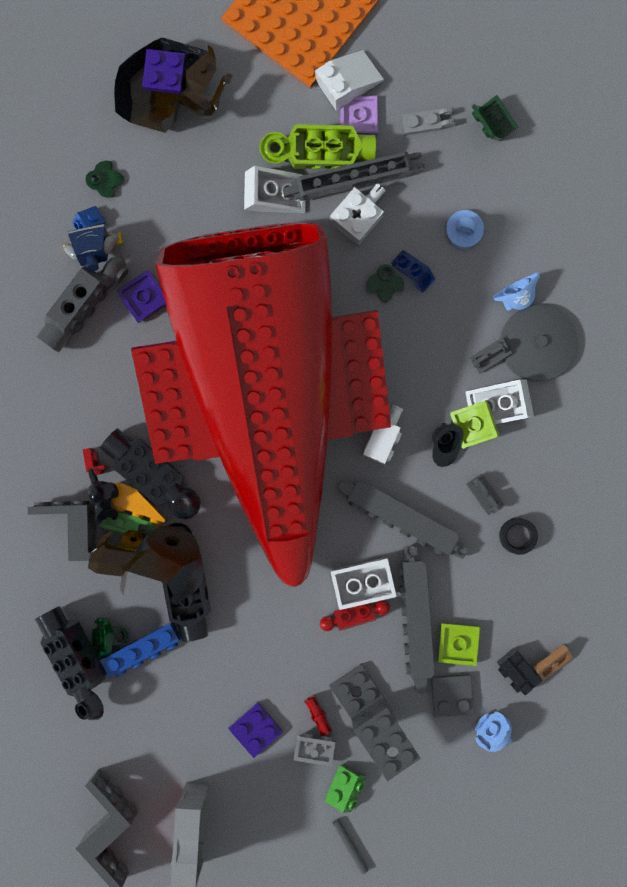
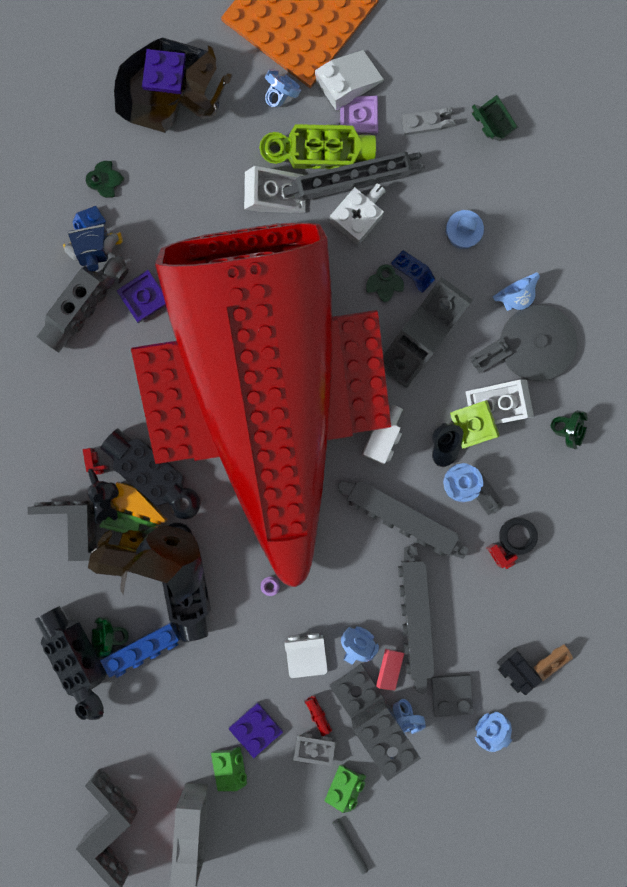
(229, 769): none -> bright green bracket
(265, 590): none -> lavender plate
(282, 85): none -> light blue tile
(306, 655): none -> white bracket
(354, 616): red plate -> none
(358, 645): none -> light blue tile
(363, 583): white brick -> none
(390, 669): none -> coral tile
(407, 720): none -> light blue tile
(425, 332): none -> dark grey bracket
(458, 644): lime plate -> none
(463, 482): none -> light blue tile
(498, 554): none -> red bracket
(573, 430): none -> dark green tile

